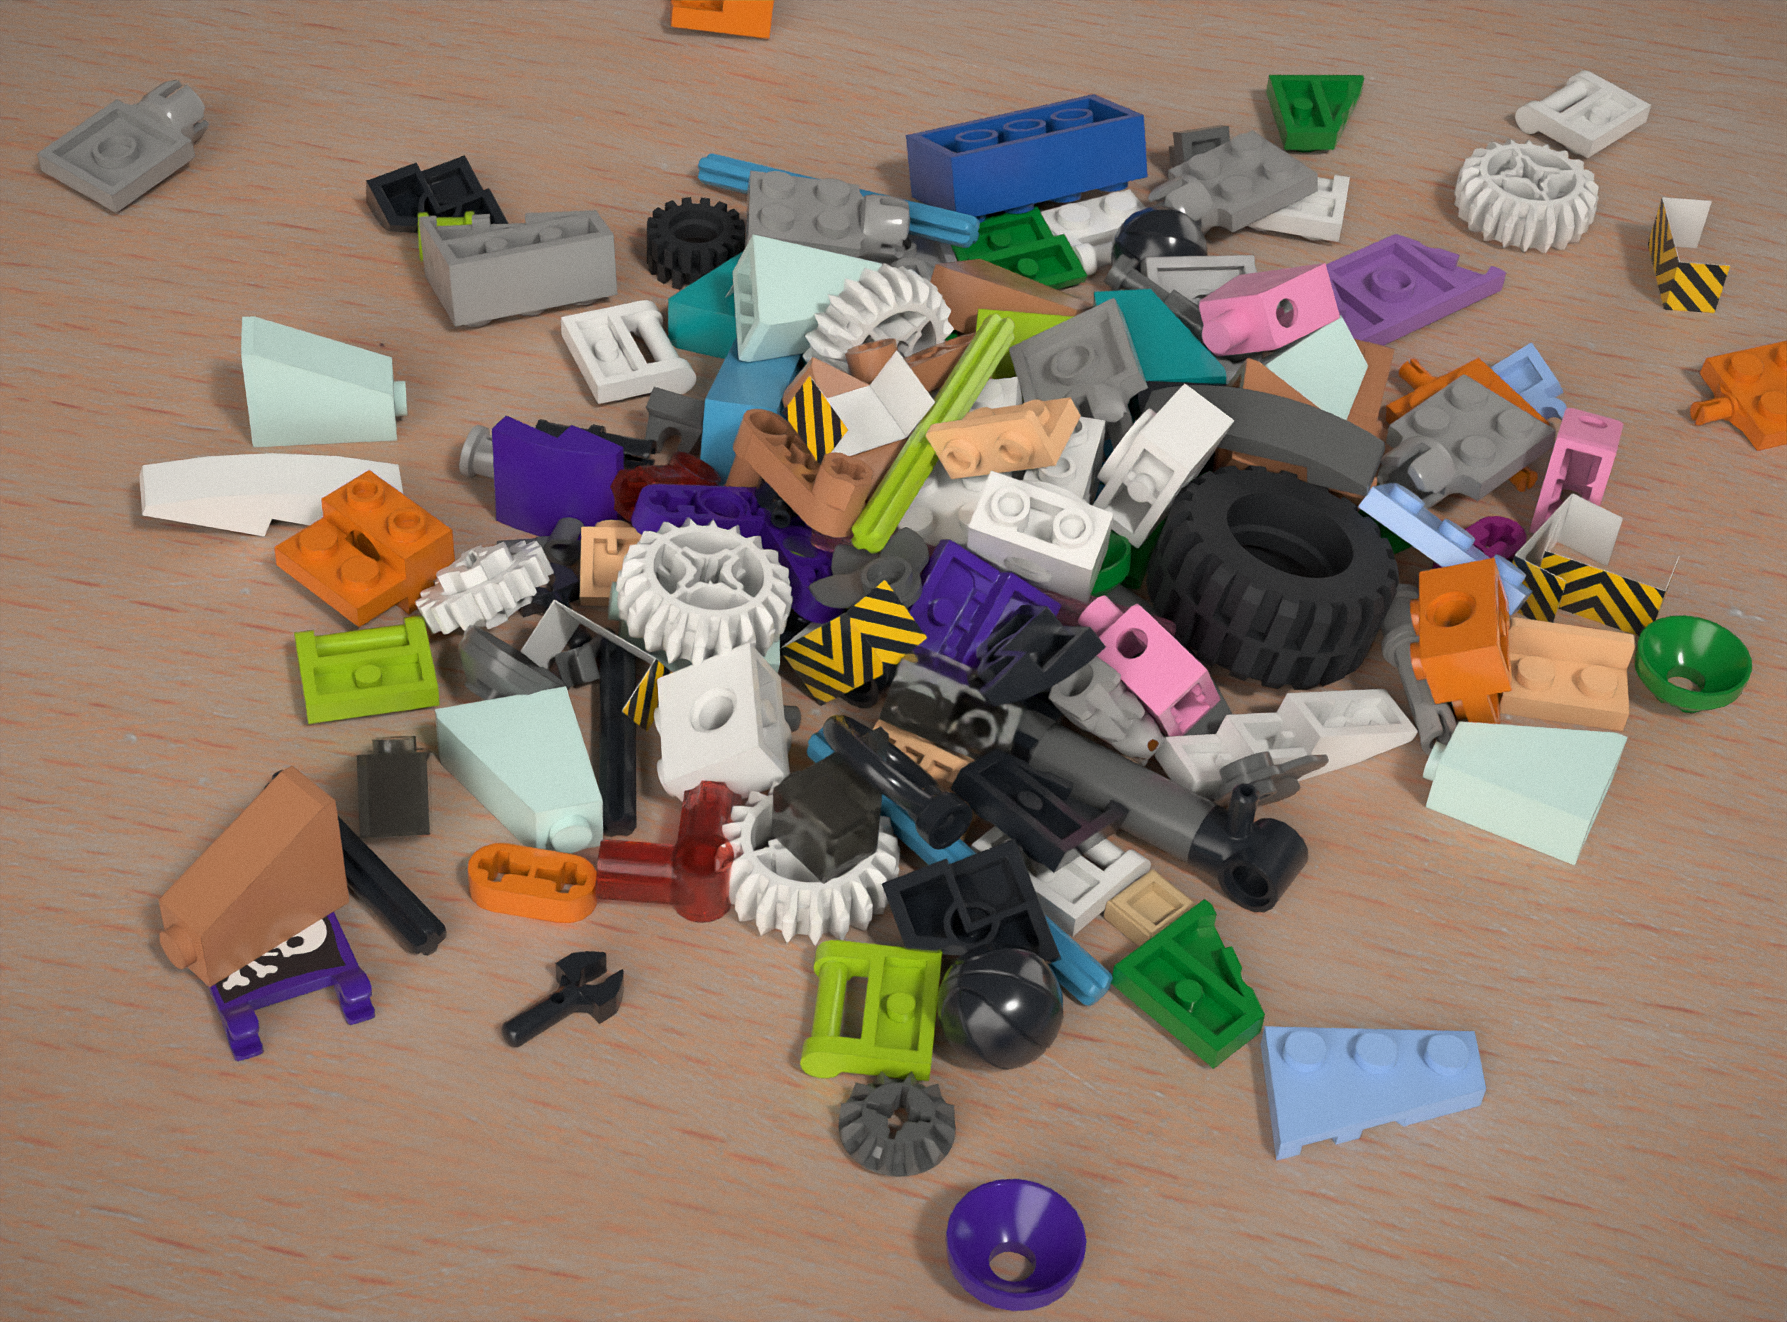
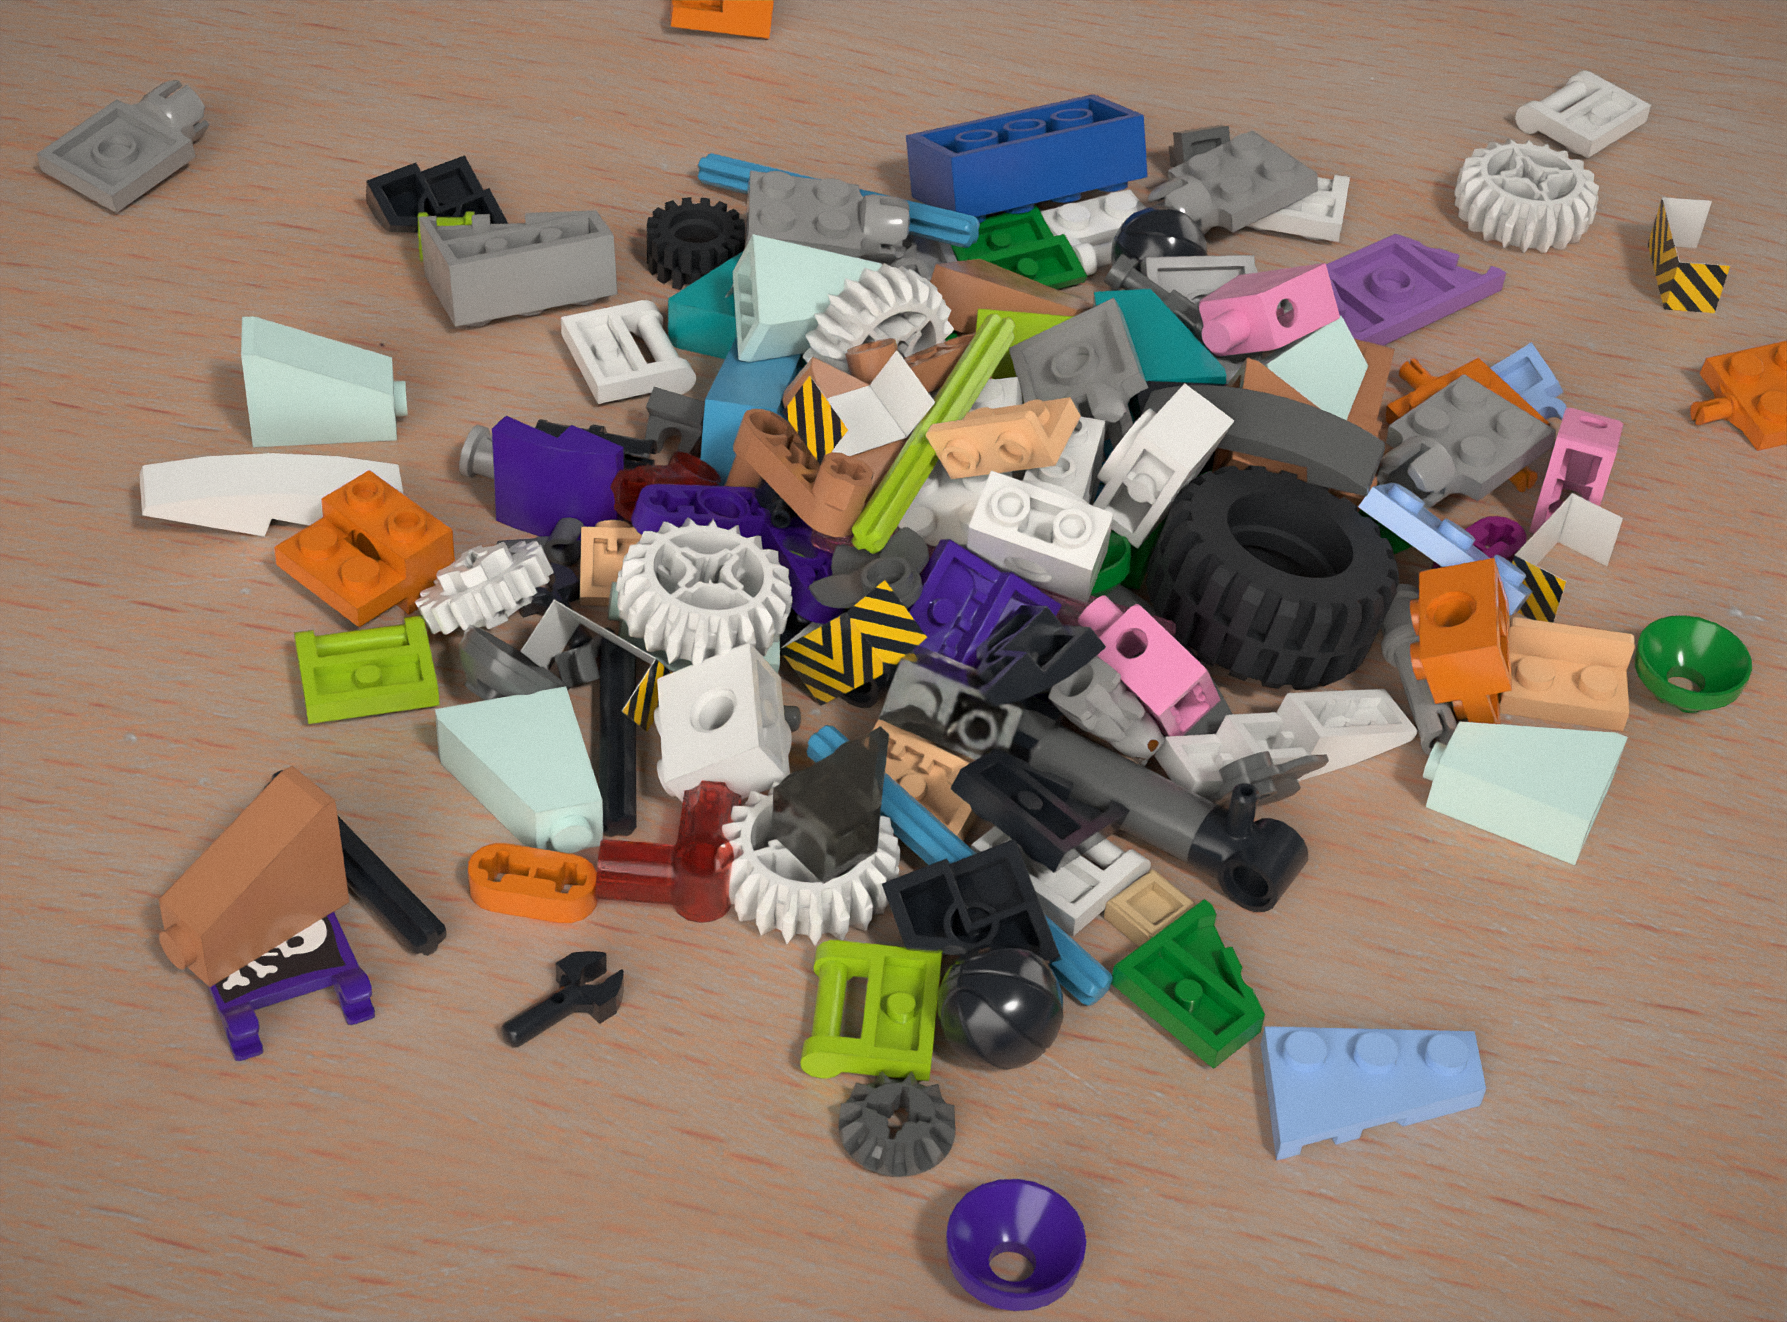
(395, 788): clear smoke slope -> none
(938, 814): black piece -> none
(1312, 108): green wing -> none
(1604, 595): sticker -> none

